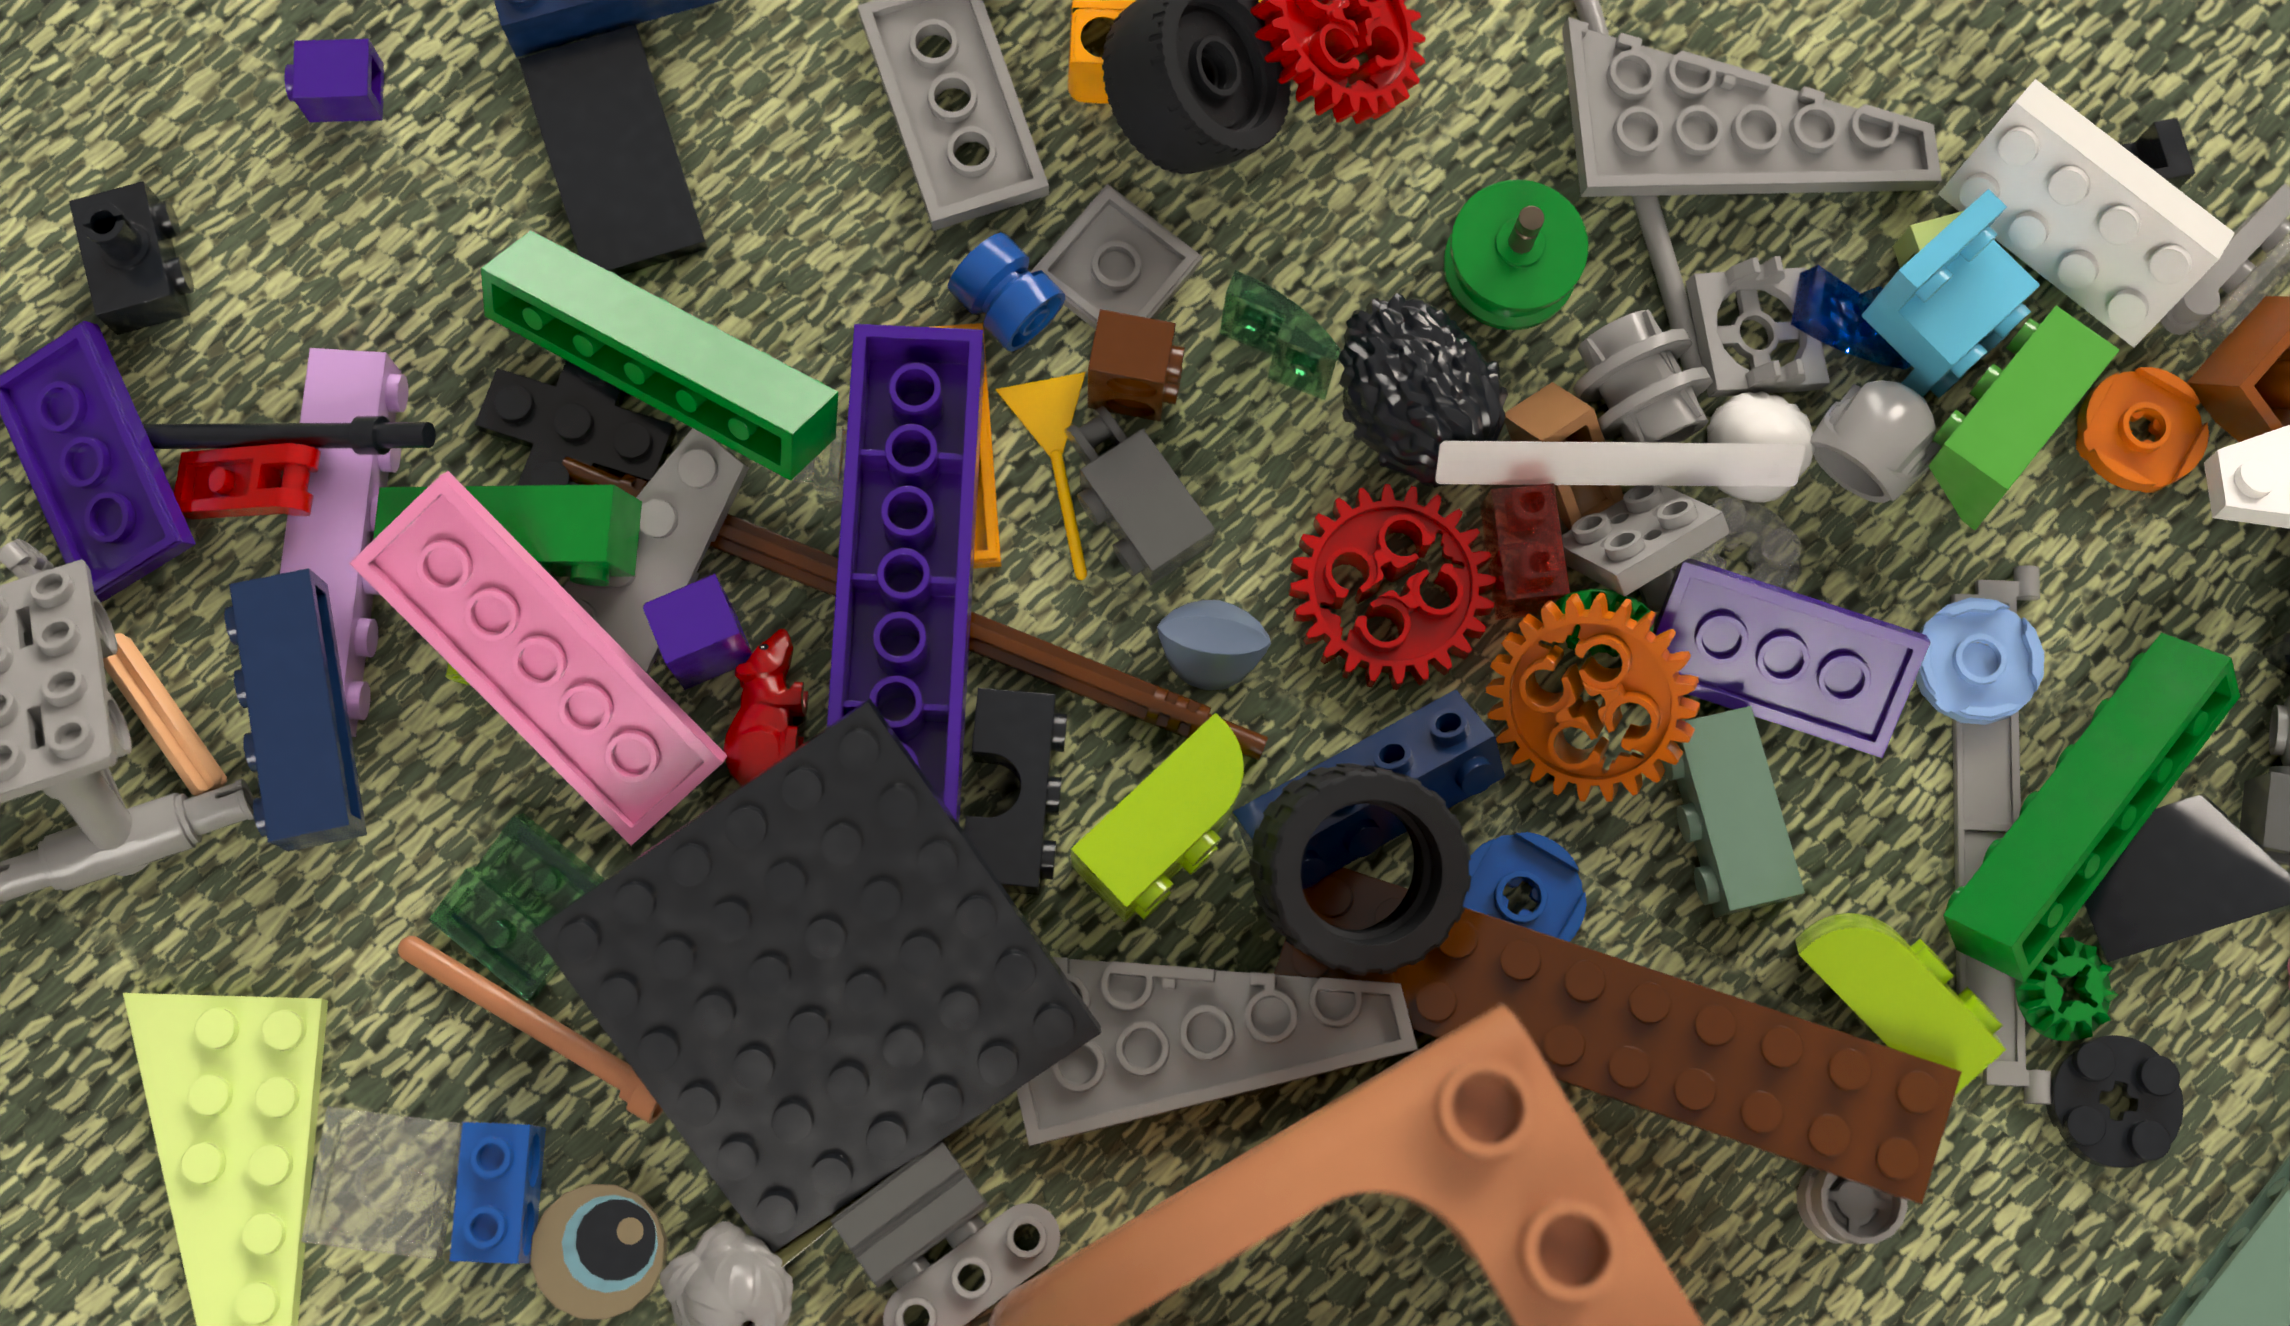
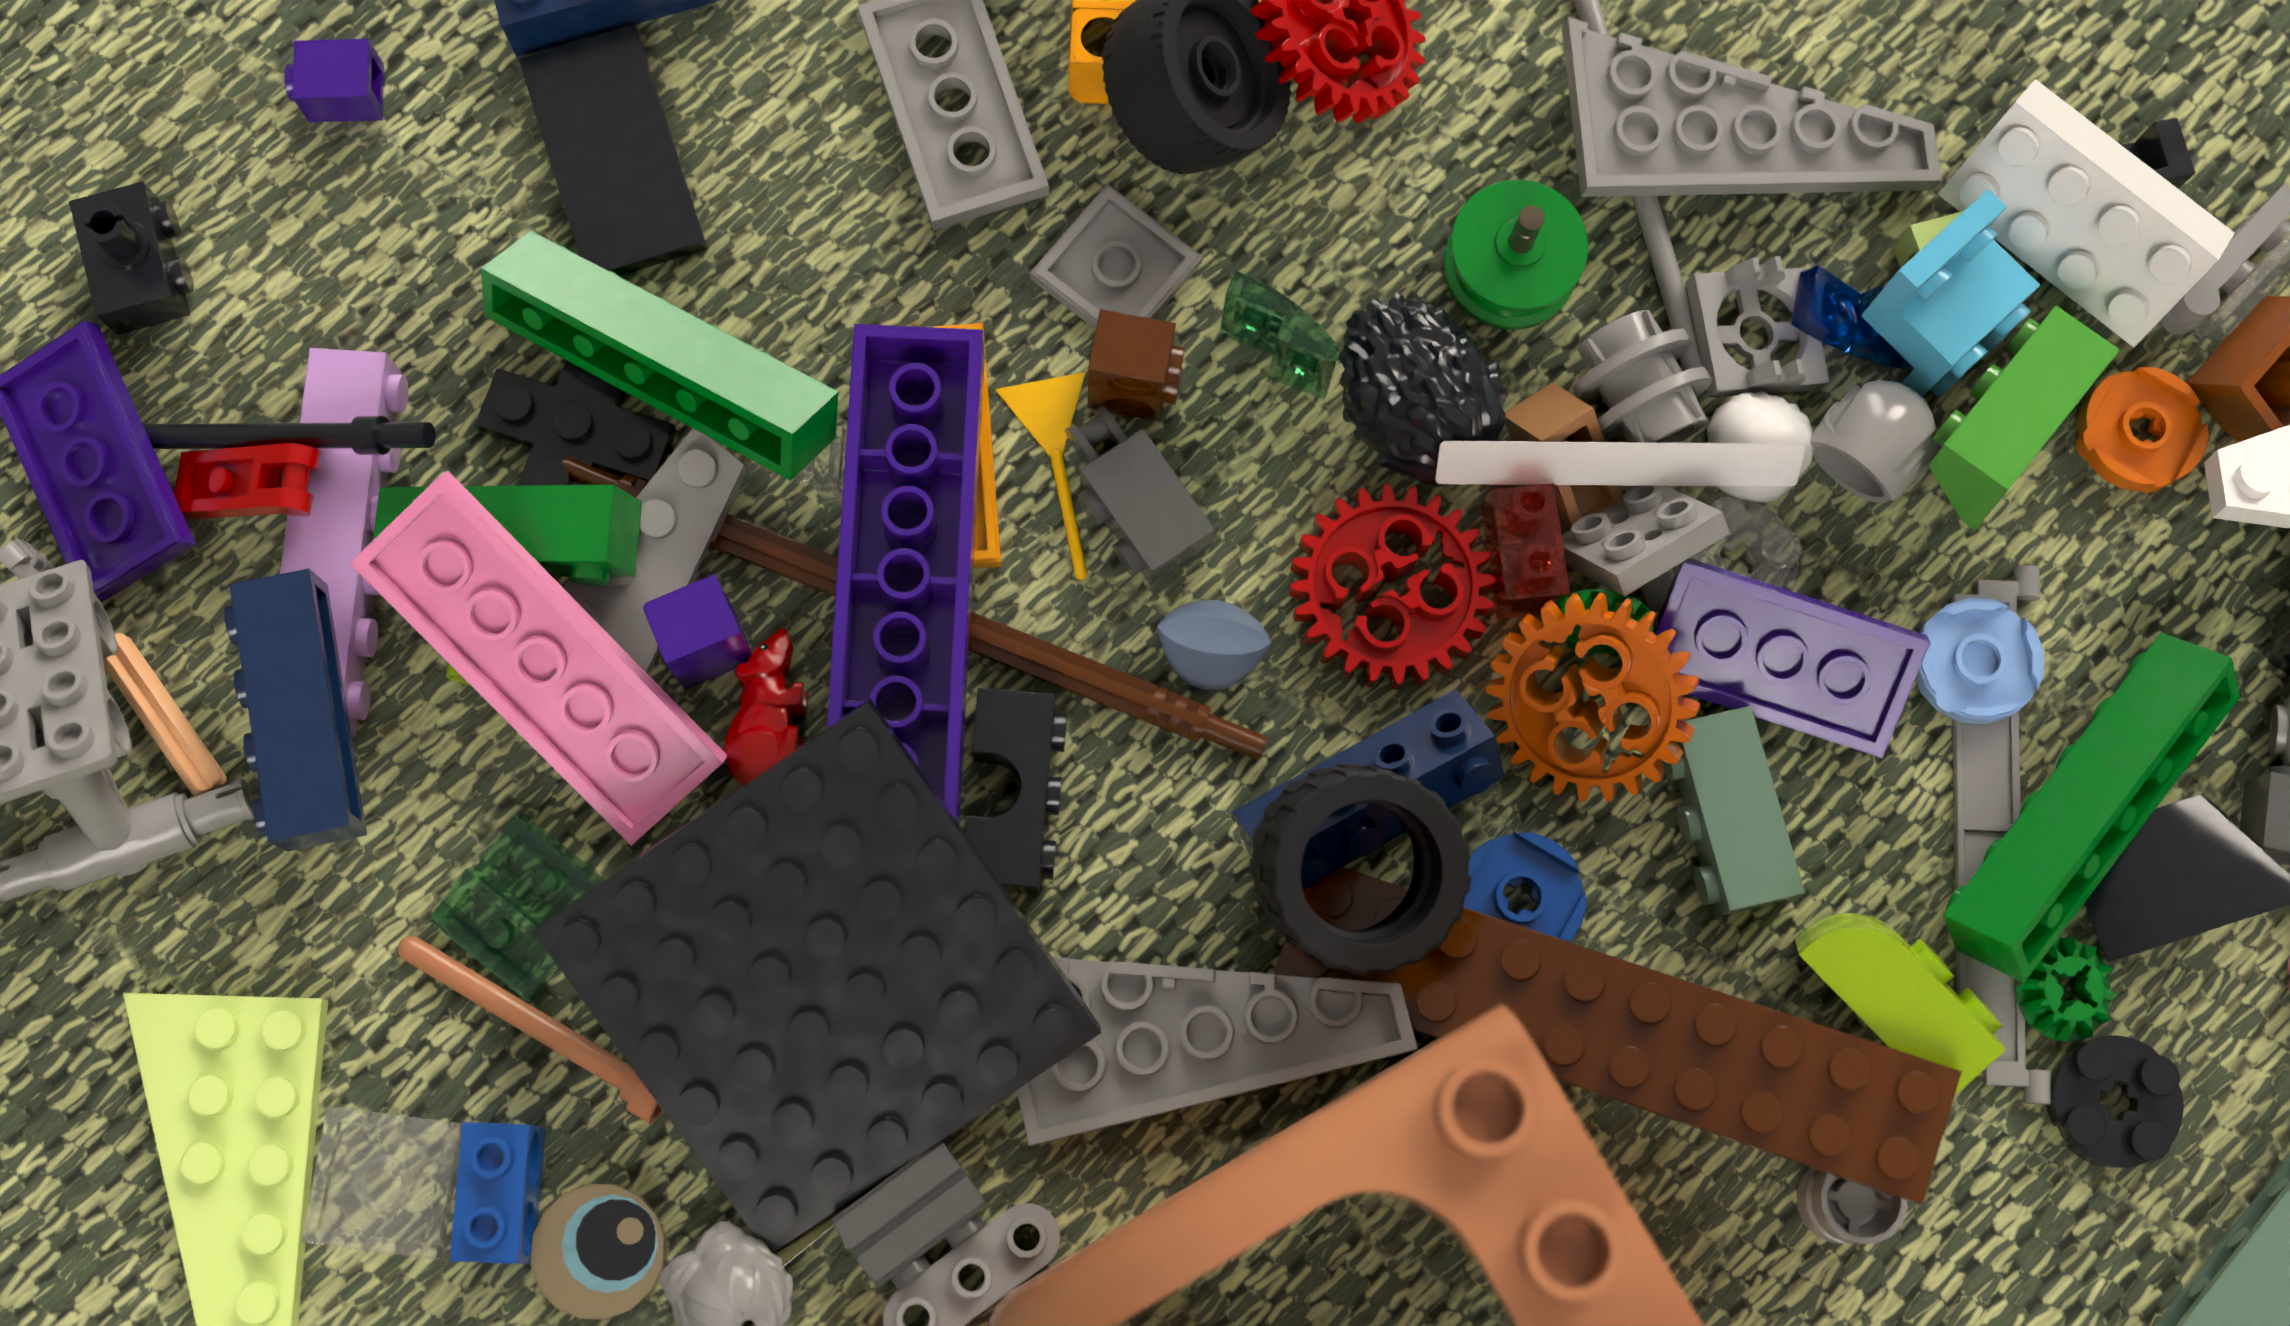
(998, 283): blue wheel -> none
(1164, 823): lime brick -> none

